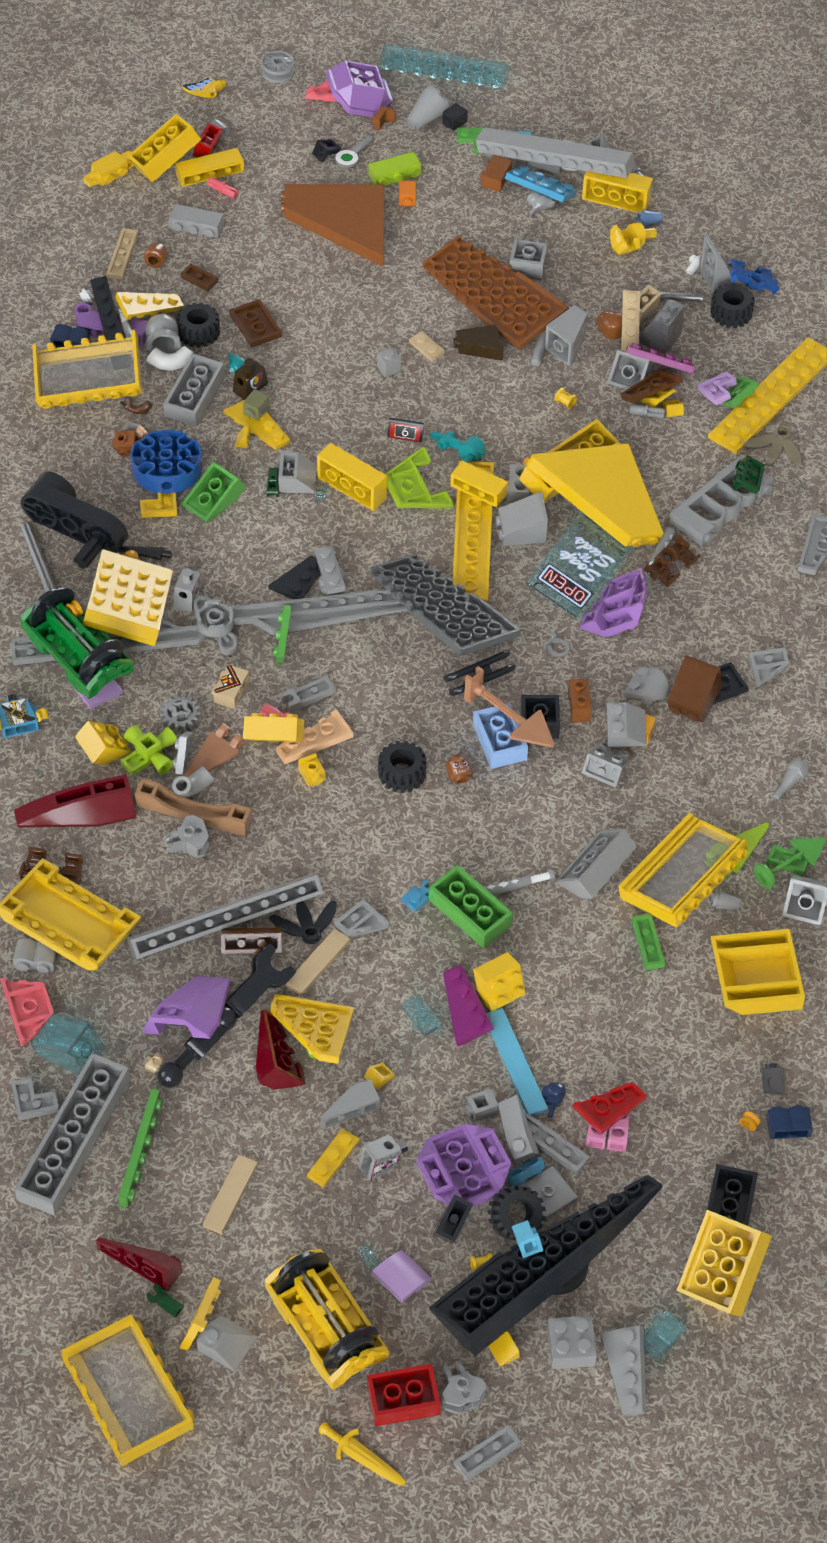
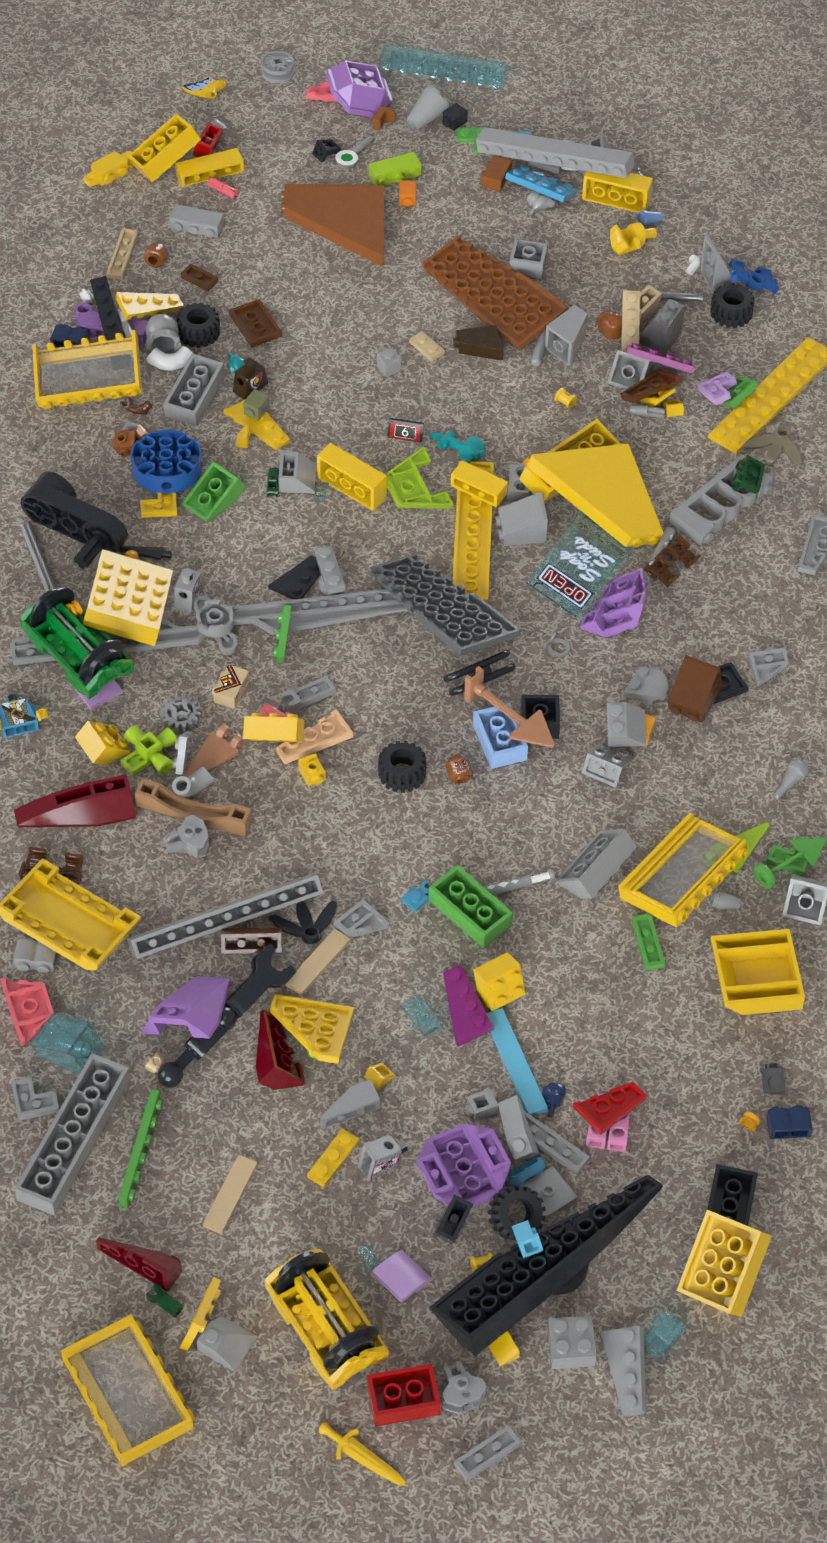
(579, 700): dark orange brick -> none

